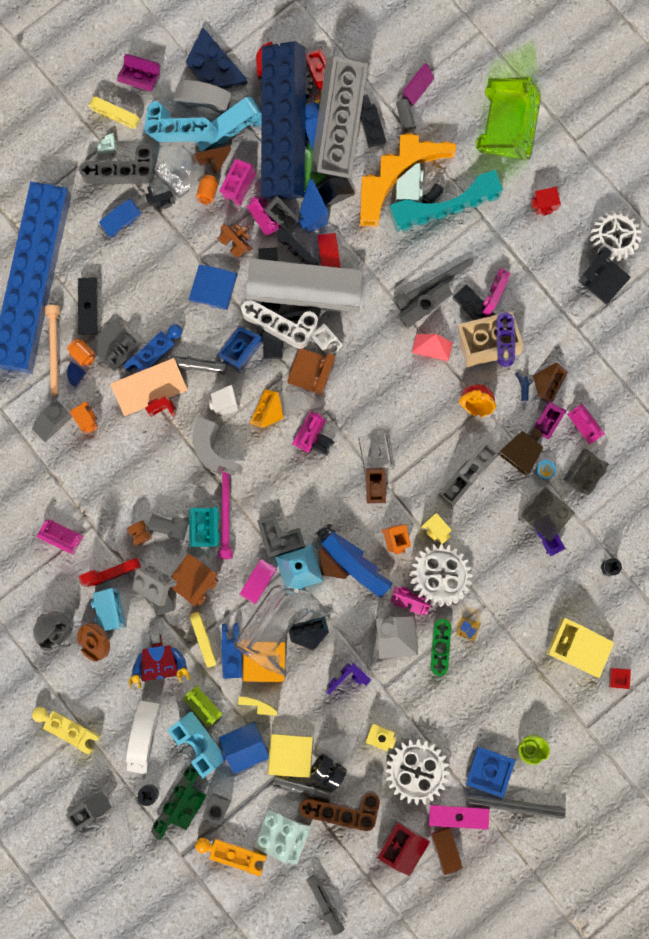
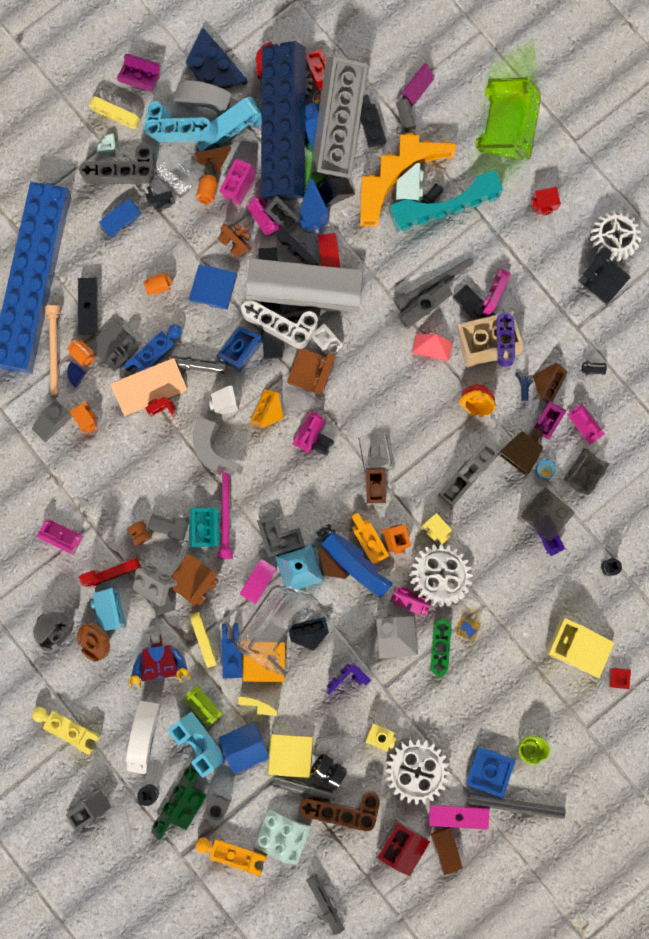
(158, 283): none -> orange brick
(369, 539): none -> light orange hinge
(593, 368): none -> black pin

